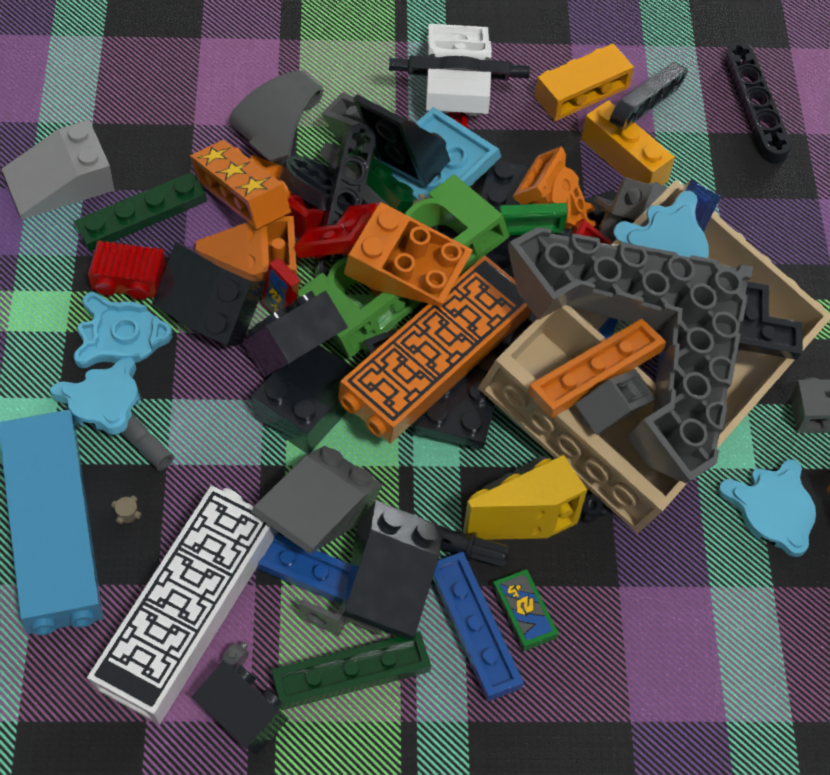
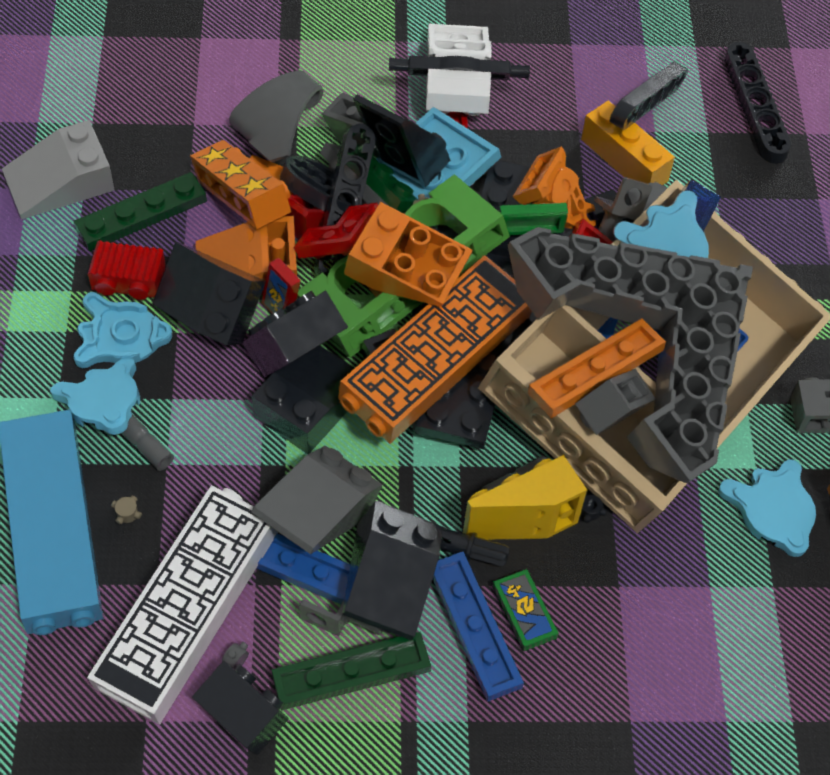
(583, 82): light orange brick -> none
(766, 333): black plate -> none

